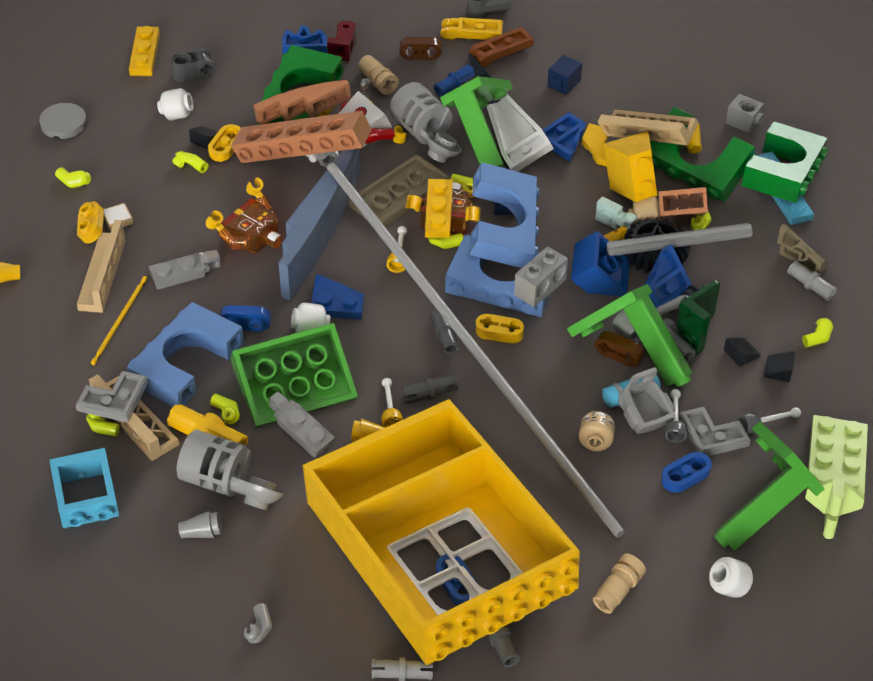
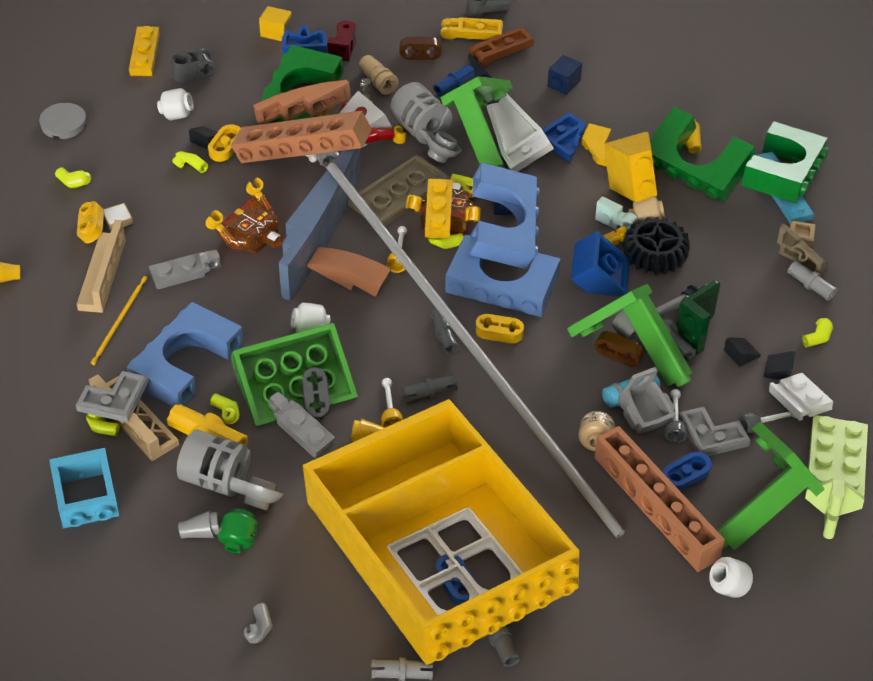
(238, 530): none -> green head
(249, 317): blue plate -> none
(273, 23): none -> yellow panel
(321, 393): none -> dark grey beam
(337, 299): blue wing -> none
(349, 269): none -> nougat slope
(540, 276): light grey brick -> none
(617, 585): tan axle -> none
(659, 126): tan fence -> none
(659, 499): none -> nougat brick
(667, 277): blue wing -> none
(679, 239): light grey axle -> none
(683, 203): nougat torso -> none
(701, 222): neon yellow arm -> none
(745, 113): light grey brick -> none
(801, 396): none -> white plate
(804, 231): none -> tan tile

